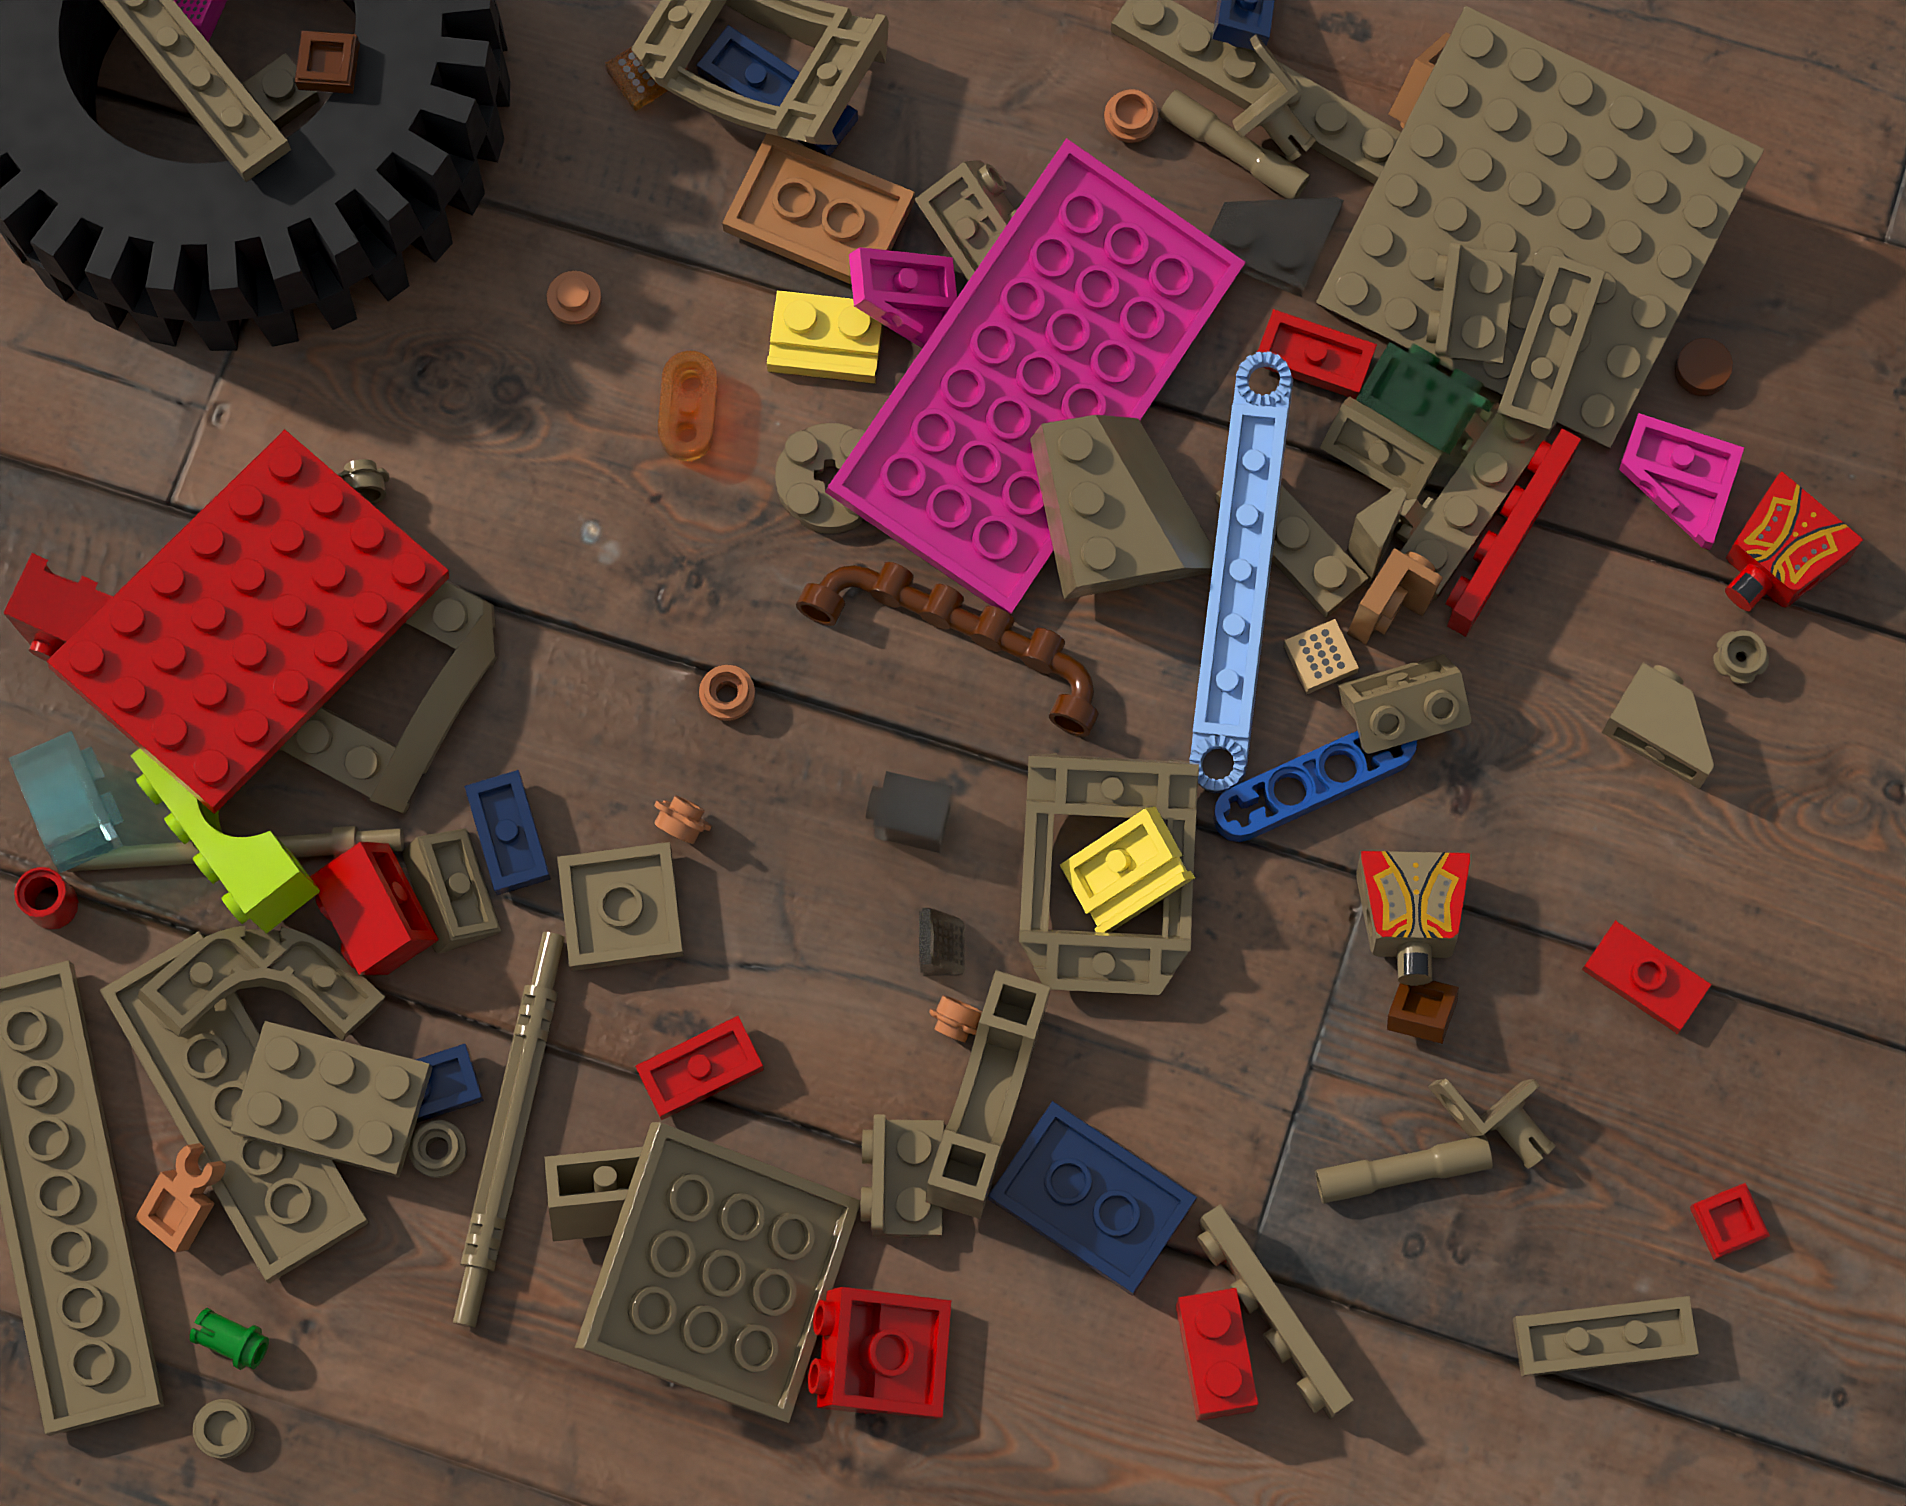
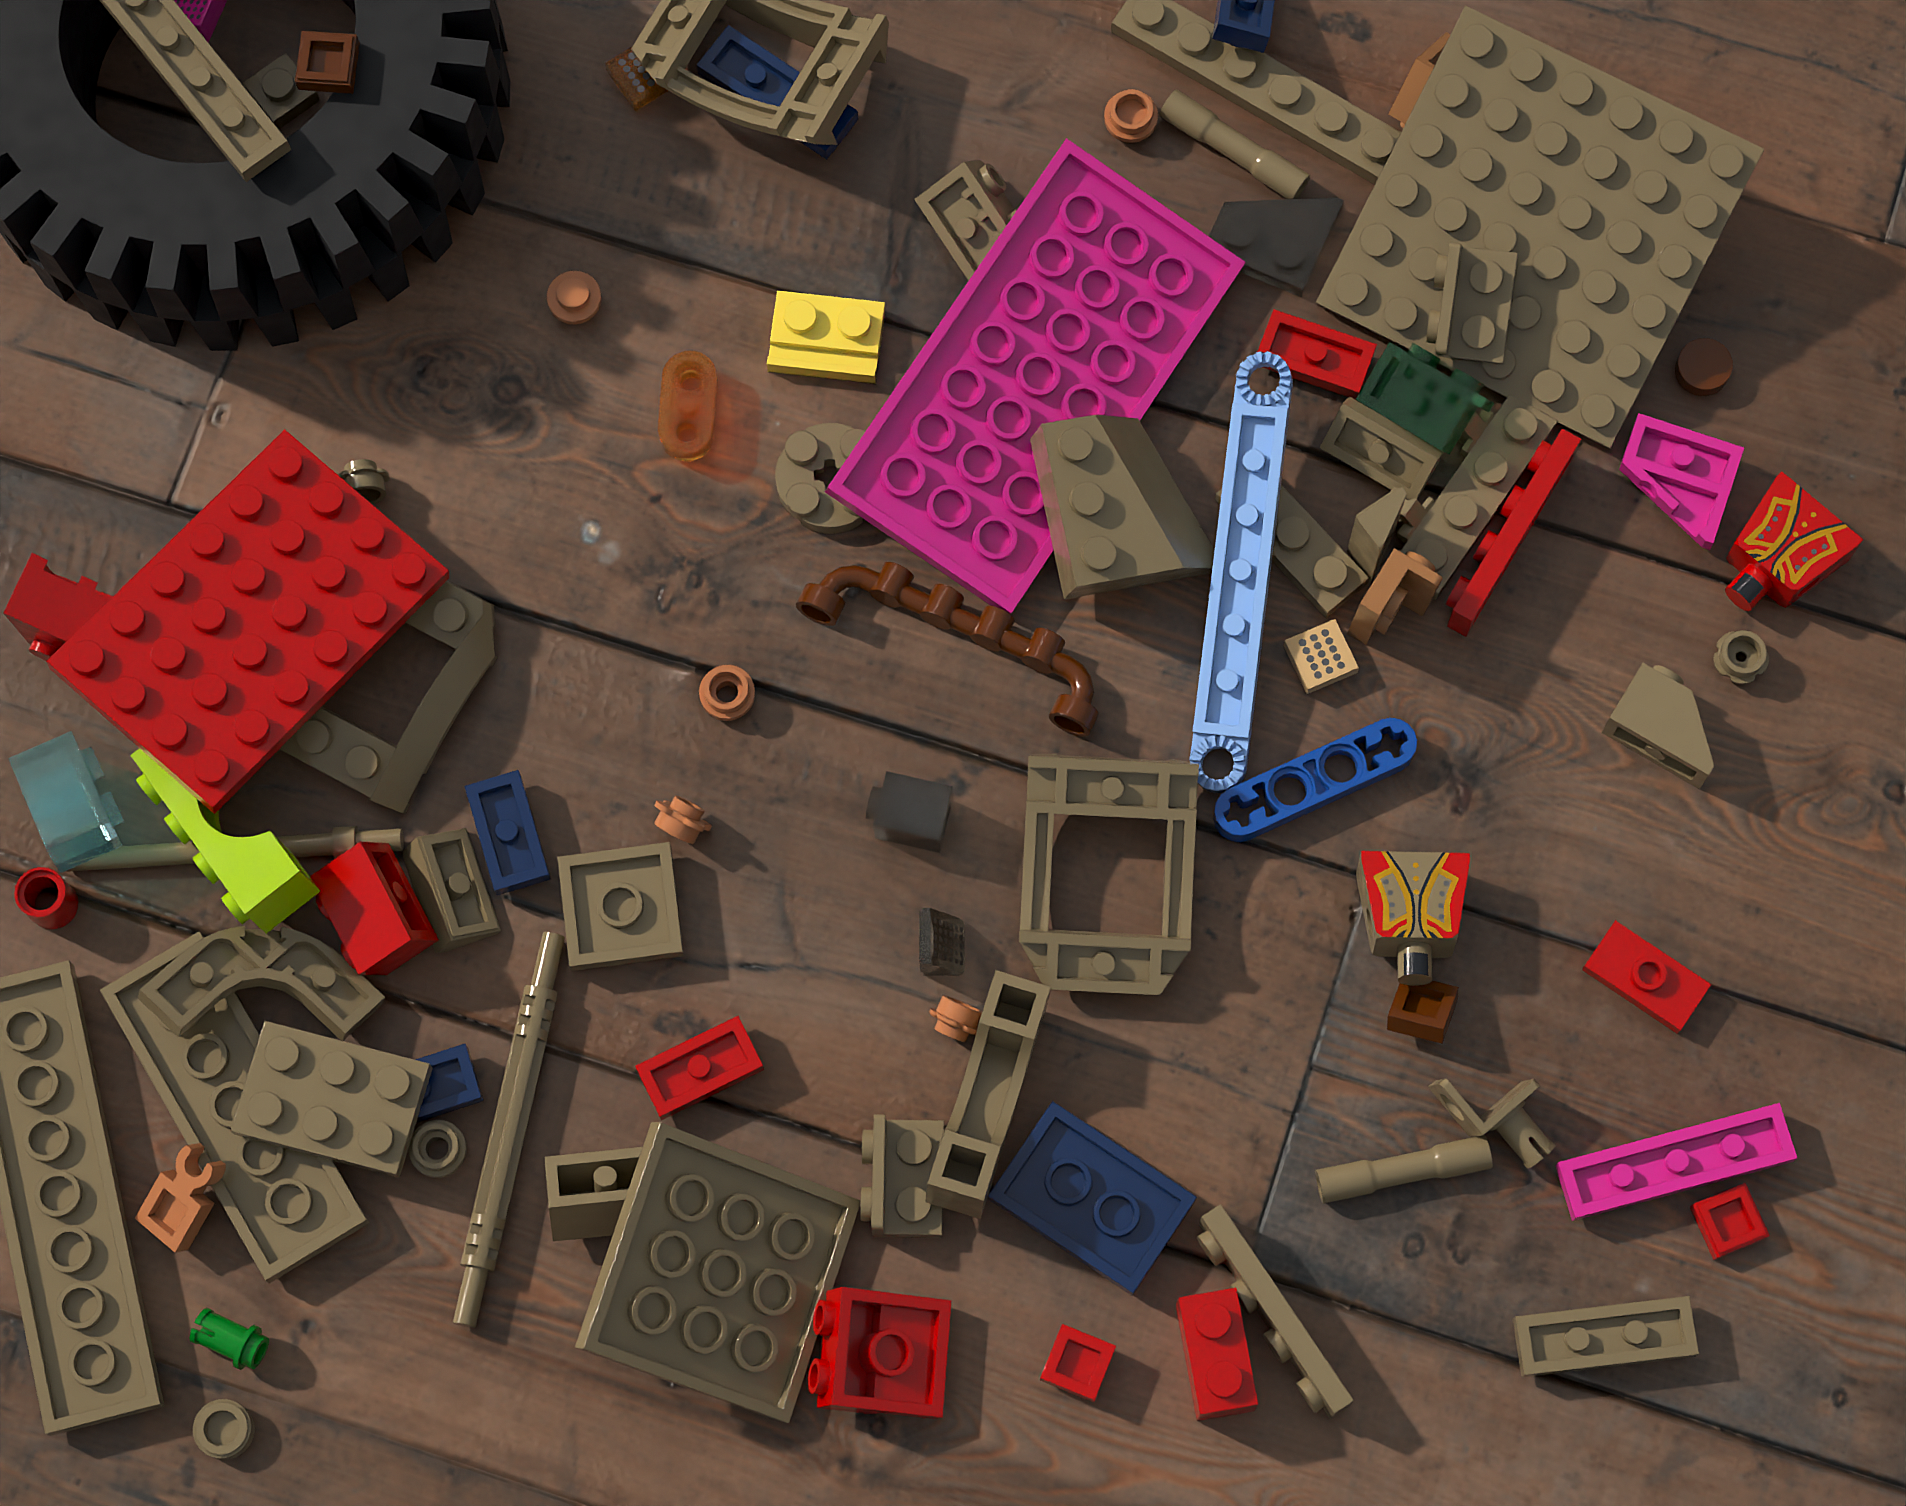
(815, 207): medium nougat plate -> none
(903, 290): dark pink wing -> none
(1078, 1363): none -> red plate
(1127, 870): light yellow plate -> none
(1272, 110): dark tan bracket -> none
(1406, 703): dark tan bracket -> none
(1551, 341): dark tan plate -> none
(1676, 1161): none -> dark pink plate

